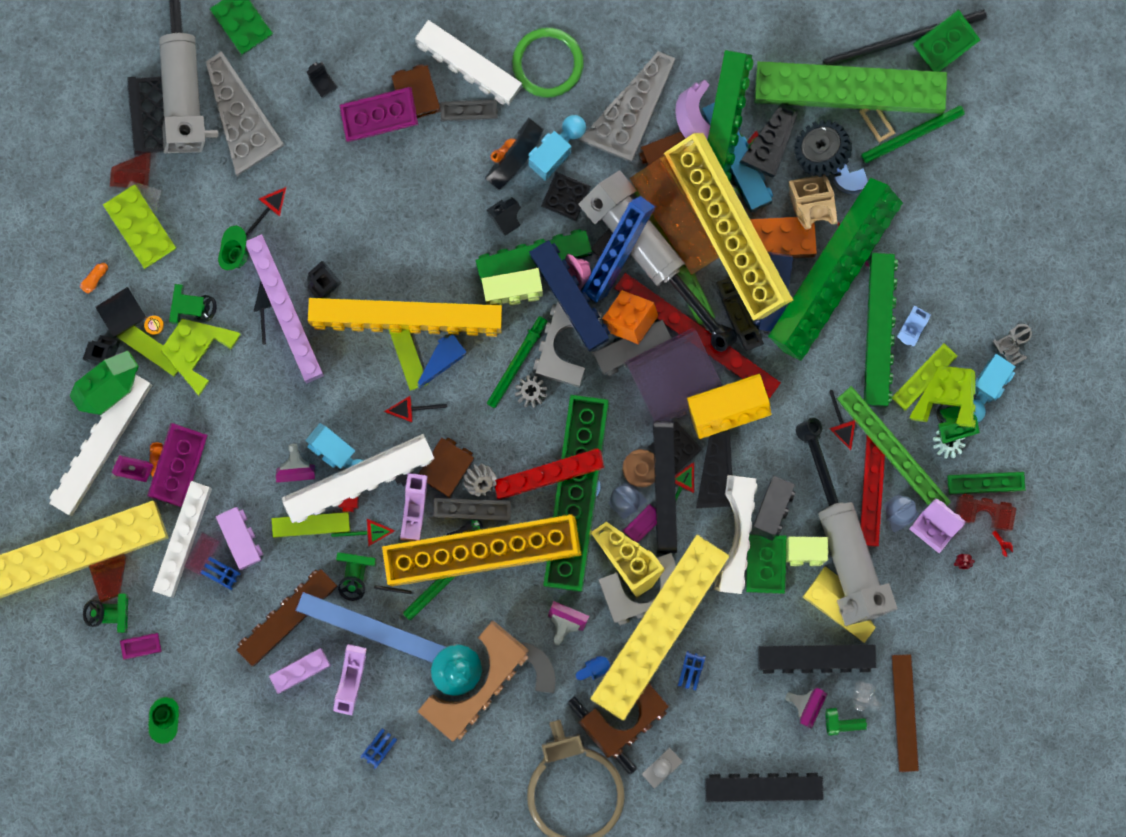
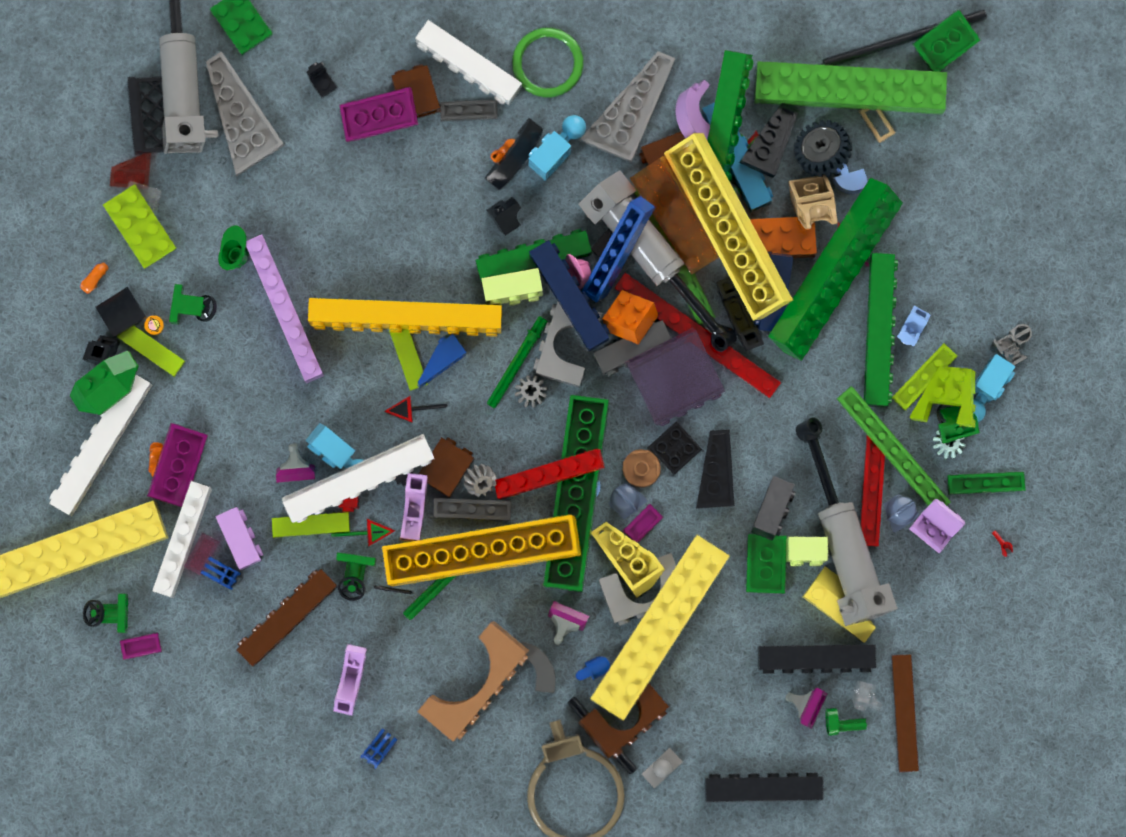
(108, 577): clear red wing -> none
(131, 468): magenta piece -> none
(163, 720): green piece -> none
(189, 344): lime wing -> none
(262, 303): black piece -> none
(274, 202): piece -> none
(300, 670): lavender brick -> none
(322, 280): black brick -> none
(368, 627): medium blue tile -> none
(456, 670): teal helmet -> none
(473, 525): black piece -> none
(565, 195): black tile -> none
(665, 487): black beam -> none
(685, 479): piece -> none
(694, 657): blue arm -> none
(729, 406): yellow slope -> none
(740, 494): white arch -> none
(845, 430): piece -> none
(913, 134): green axle -> none
(964, 561): dark red plate -> none
(1001, 514): clear red arch -> none

